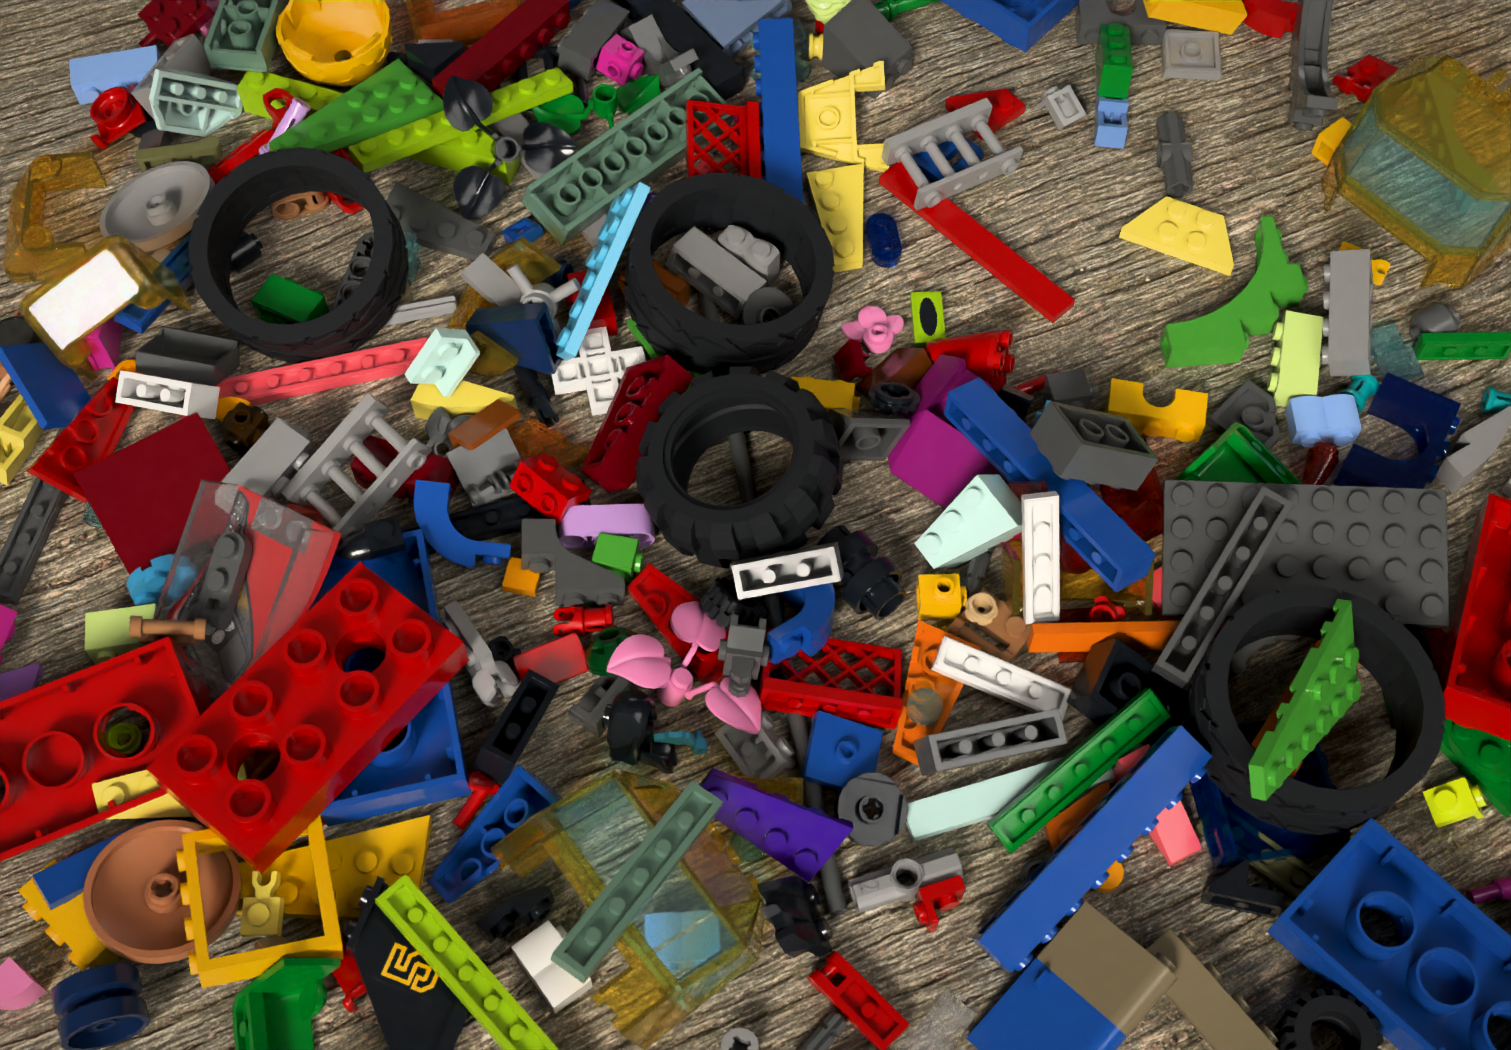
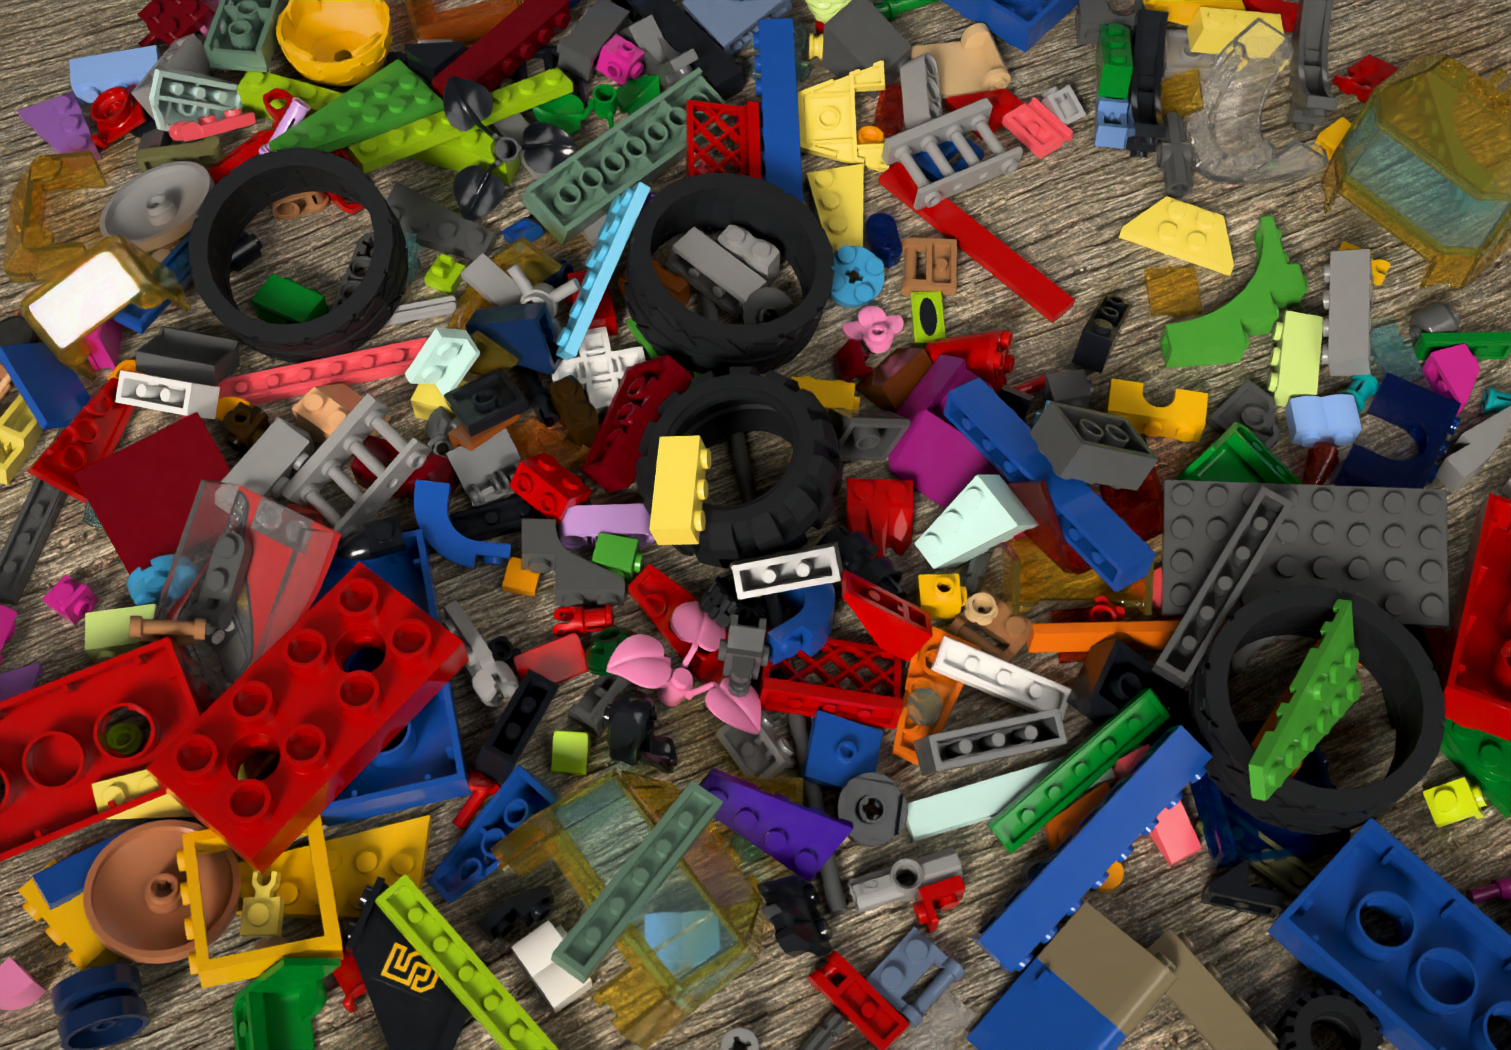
(61, 125): none -> medium lavender wing
(71, 599): none -> dark pink bracket
(210, 125): none -> coral hinge
(325, 409): none -> light nougat slope
(444, 274): none -> lime tile
(486, 401): none -> black tile
(570, 752): none -> lime slope
(575, 411): none -> dark brown brick
(680, 490): none -> light yellow brick
(698, 743): dark azure piece -> none
(868, 268): none -> dark azure plate
(870, 135): none -> light orange tile
(882, 511): none -> red plate
(889, 110): none -> clear red plate
(890, 620): none -> red slope
(893, 397): black gear -> none
(905, 967): none -> sand blue plate
(920, 90): none -> light grey beam
(939, 265): none -> medium nougat plate
(968, 64): none -> tan door
(1037, 128): none -> coral plate
(1040, 557): white tile -> none
(1101, 333): none -> black slope
(1144, 92): none -> black arch
(1173, 292): none -> clear yellow piece
(1182, 94): none -> clear yellow piece
(1216, 27): none -> light yellow brick
(1228, 131): none -> clear windscreen
(1452, 373): none -> dark pink slope

